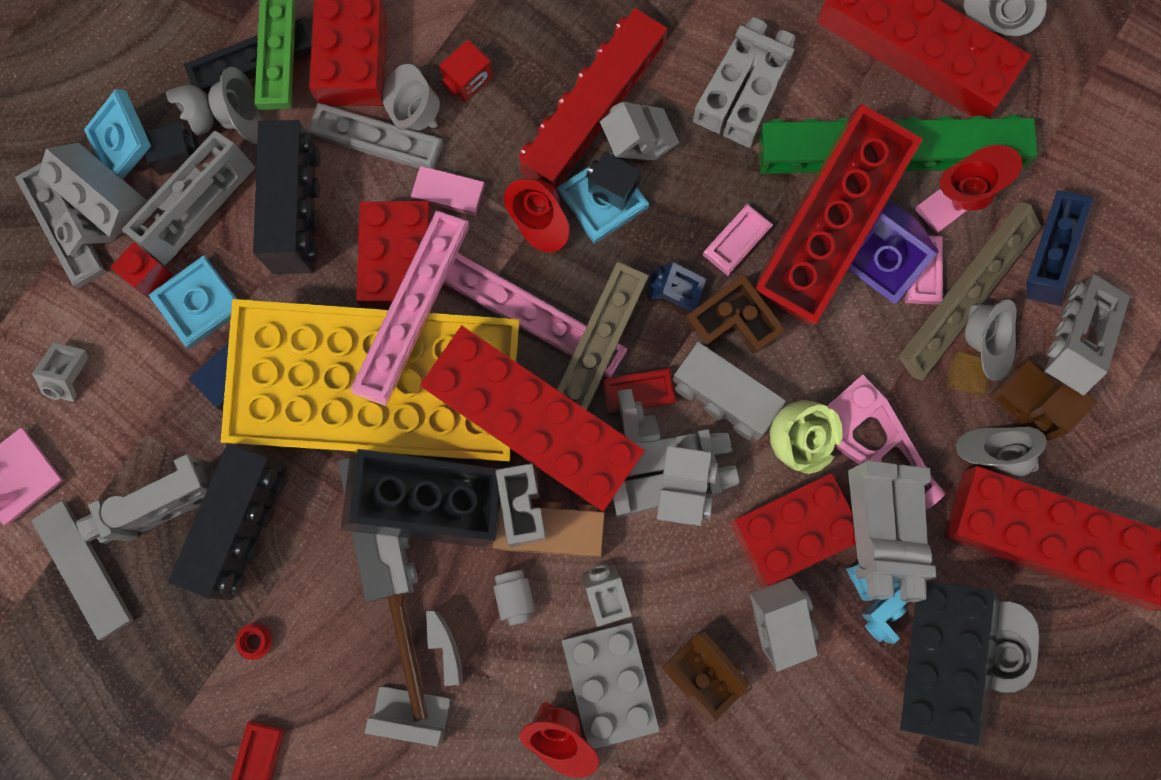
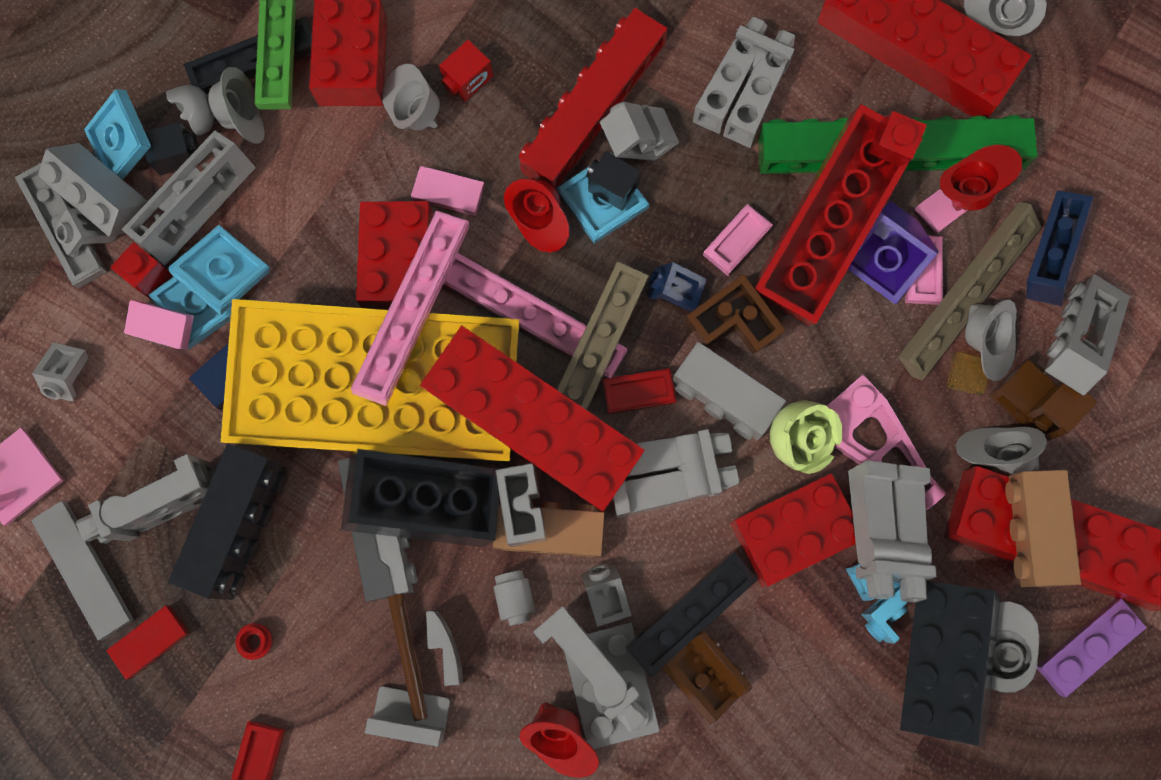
(147, 642): none -> red tile
(158, 324): none -> bright pink tile
(219, 269): none -> medium azure tile
(286, 197): black brick -> none
(375, 137): light grey tile -> none
(608, 684): none -> light grey hips
(633, 422): light grey bracket -> none
(686, 486): light grey brick -> none
(691, 613): none -> black plate
(785, 624): light grey brick -> none
(897, 138): none -> red brick
(1043, 529): none -> medium nougat brick
(1091, 647): none -> medium lavender plate

